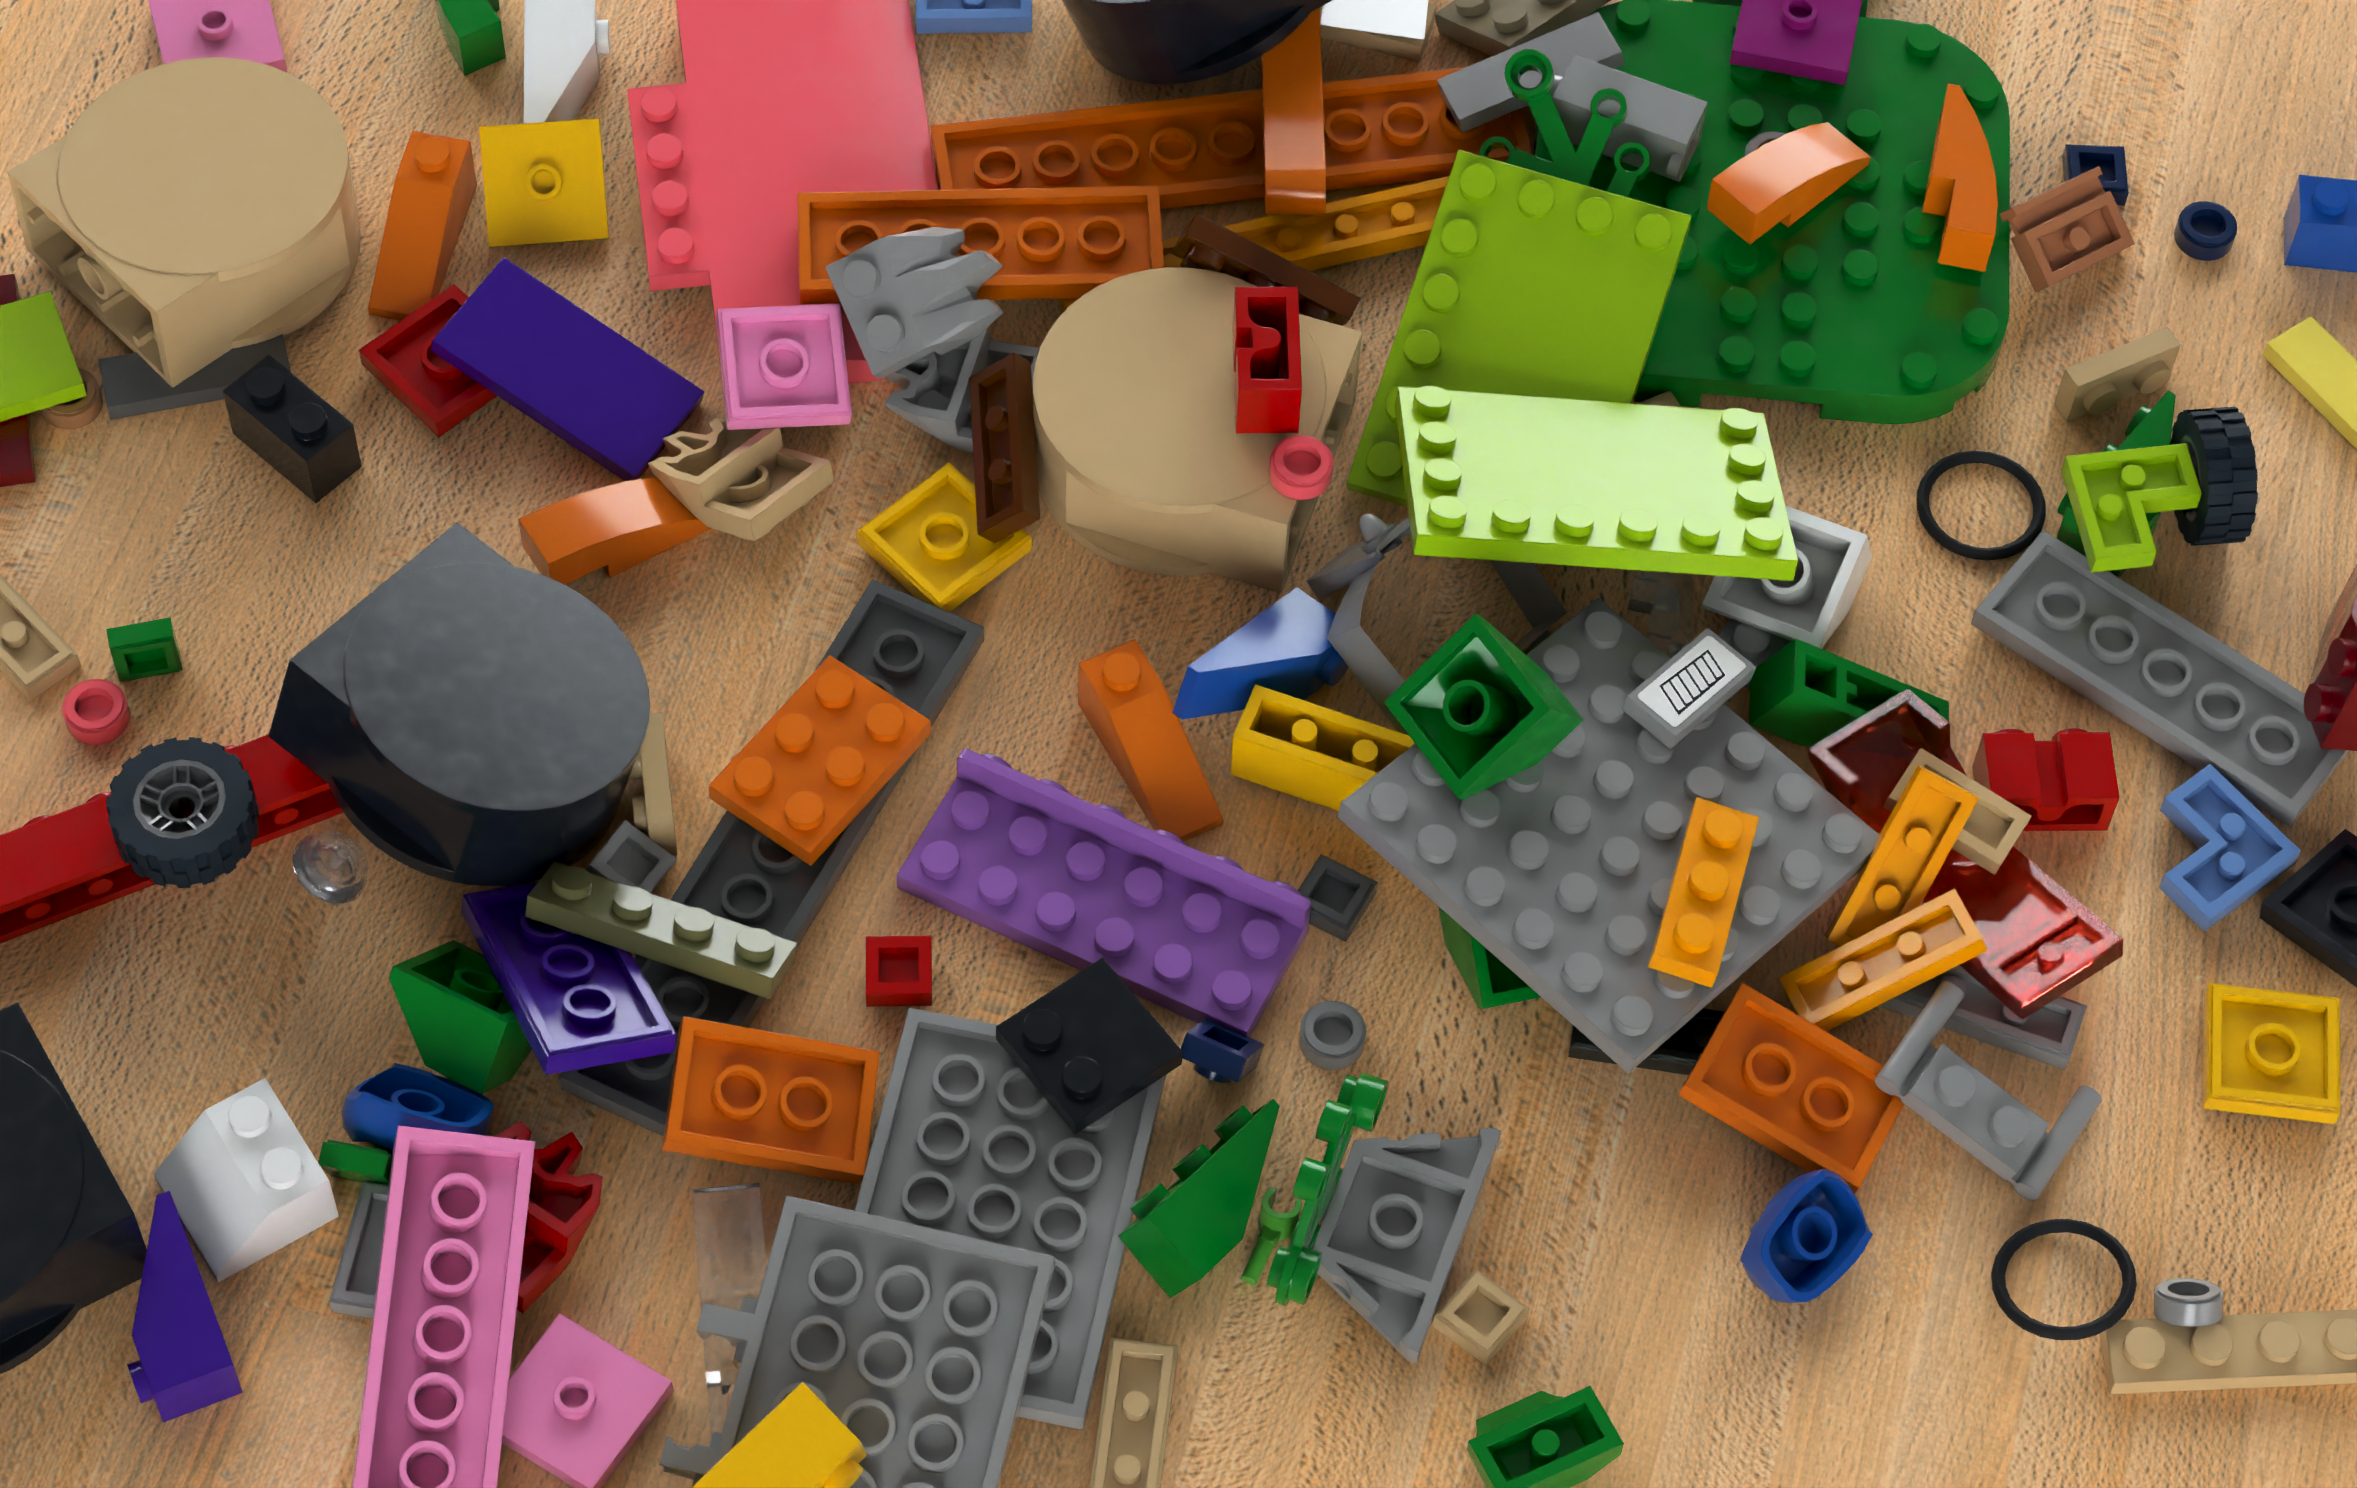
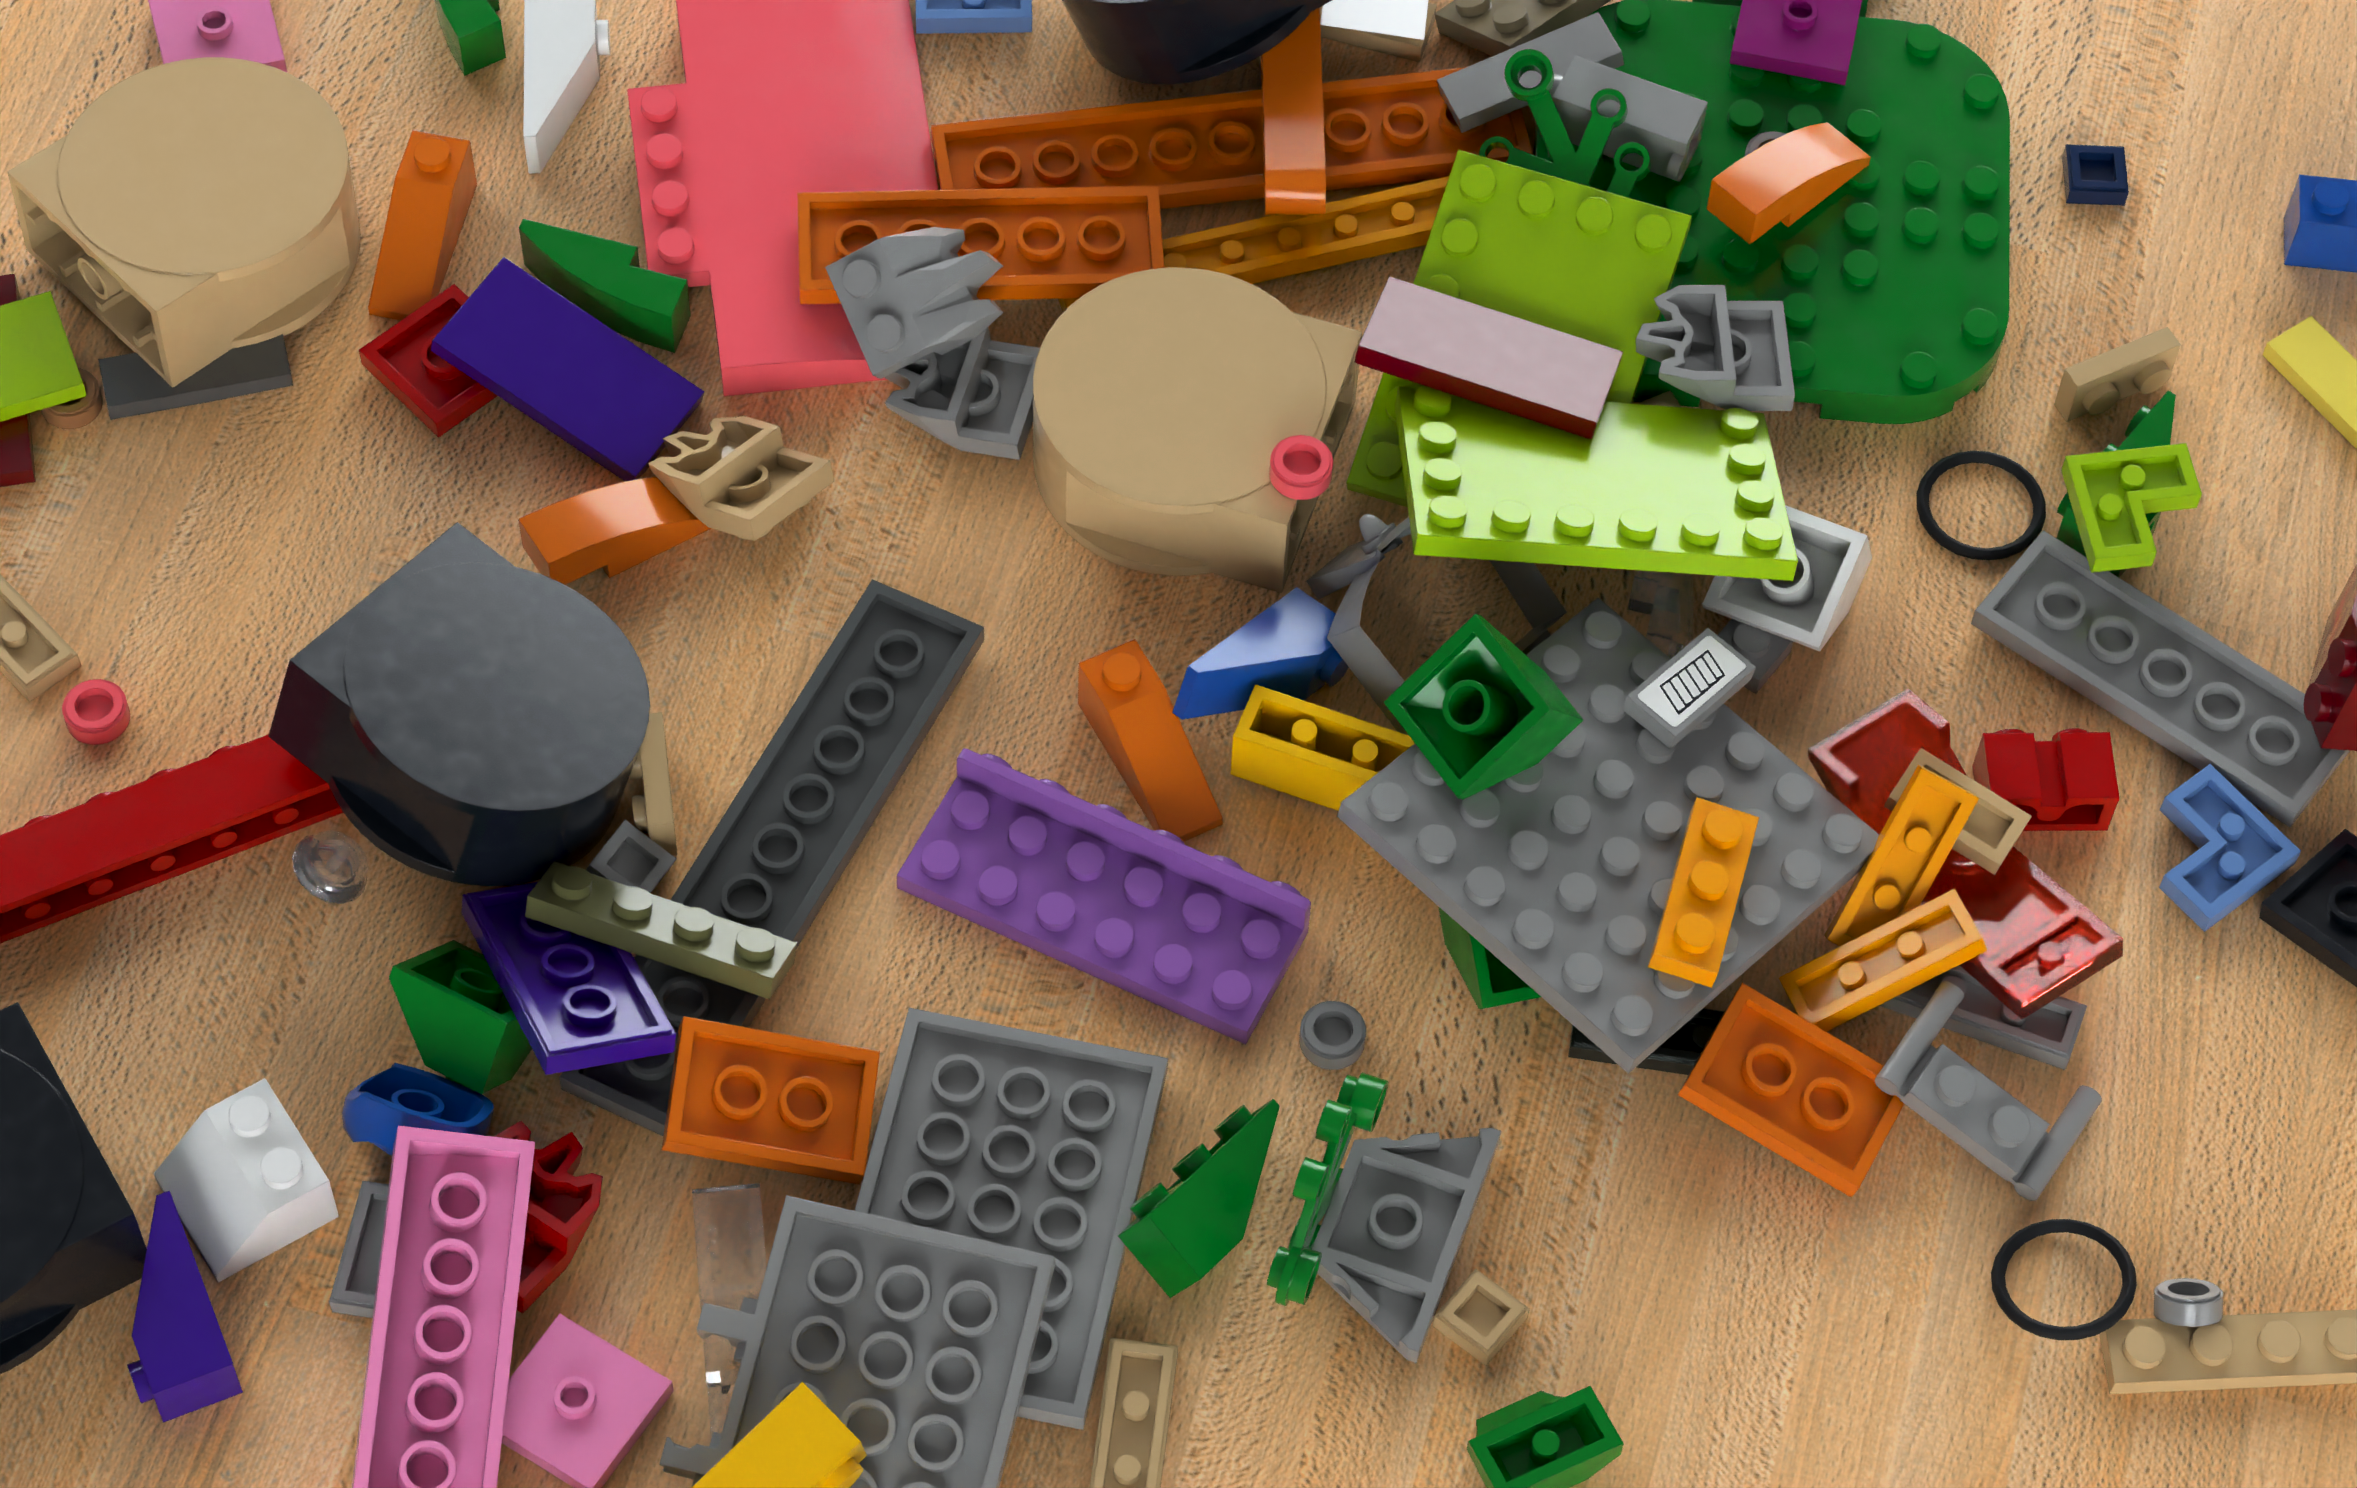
(144, 649): green tile -> none
(152, 797): black wheel -> none
(292, 428): black brick -> none
(355, 1162): green tile -> none
(544, 182): yellow plate -> none
(608, 283): none -> green slope
(783, 366): bright pink plate -> none
(820, 760): orange plate -> none
(898, 971): red plate -> none
(934, 543): yellow plate -> none
(1004, 448): reddish brown plate -> none
(1089, 1045): black plate -> none
(1218, 249): reddish brown plate -> none
(1220, 1052): dark blue plate -> none
(1267, 360): red brick -> none
(1273, 1228): bright green hand -> none
(1337, 896): dark grey tile -> none
(1489, 357): none -> tile
(1721, 348): none -> light grey plate
(1806, 1238): blue piece -> none
(1814, 693): green slope -> none
(1962, 185): orange slope -> none
(2067, 229): nougat plate -> none
(2205, 230): dark blue tile -> none
(2225, 472): black wheel -> none
(2271, 1053): yellow plate -> none

